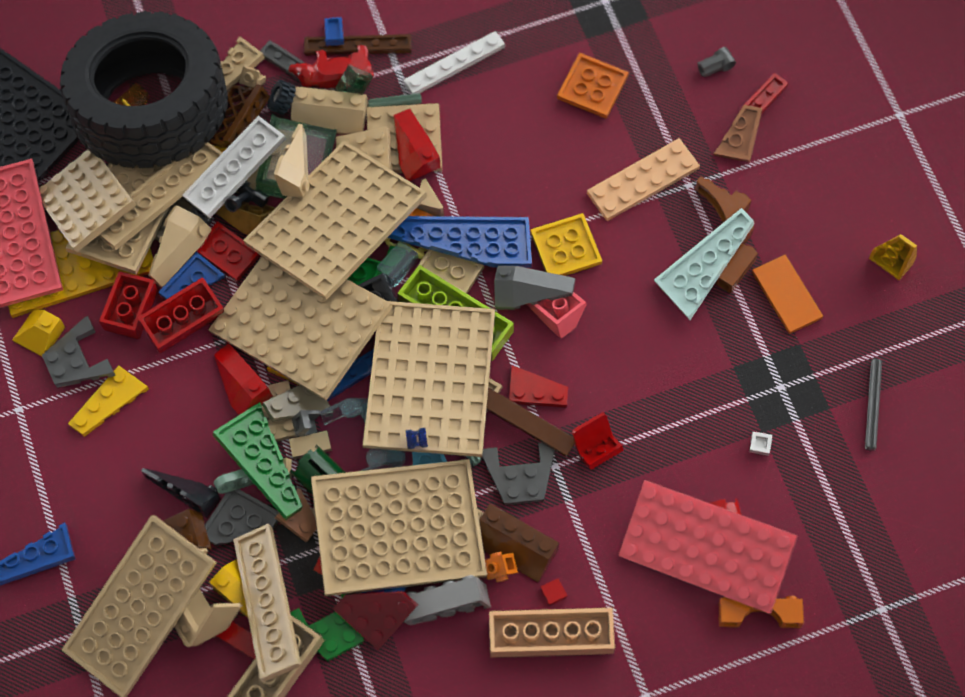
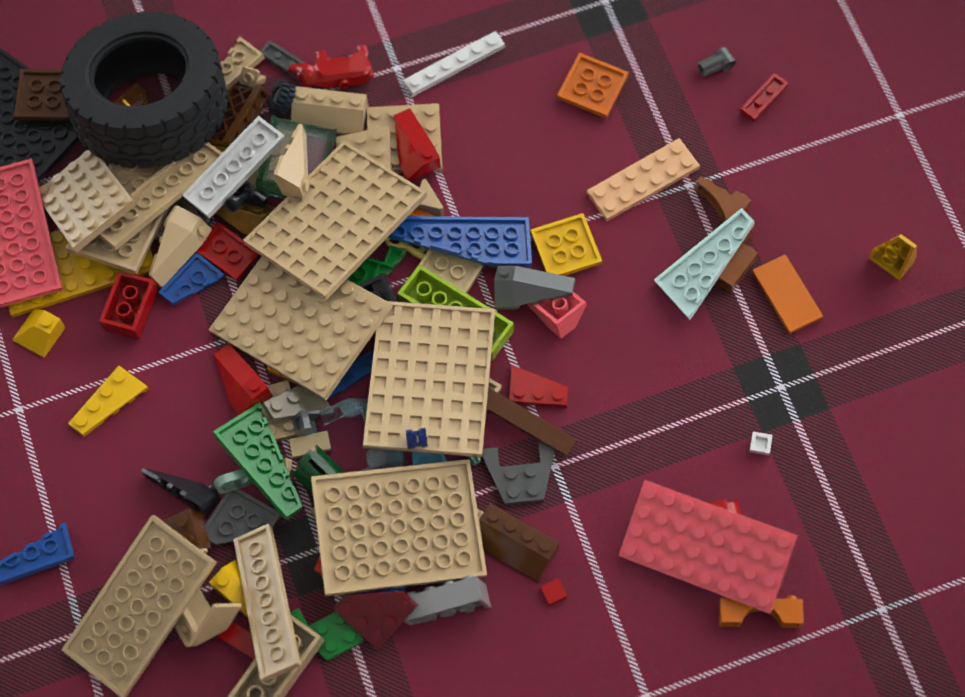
(40, 96): none -> reddish brown plate
(67, 362): dark grey wing -> none
(181, 315): red slope -> none
(303, 522): nougat wing -> none
(334, 31): blue tile -> none
(354, 80): brick -> none
(375, 44): reddish brown tile -> none
(398, 263): clear light blue panel -> none
(409, 99): sand green axle -> none
(500, 566): orange brick -> none
(551, 632): light nougat brick -> none
(595, 441): red bracket -> none
(740, 139): nougat wing -> none
(873, 404): dark grey axle -> none

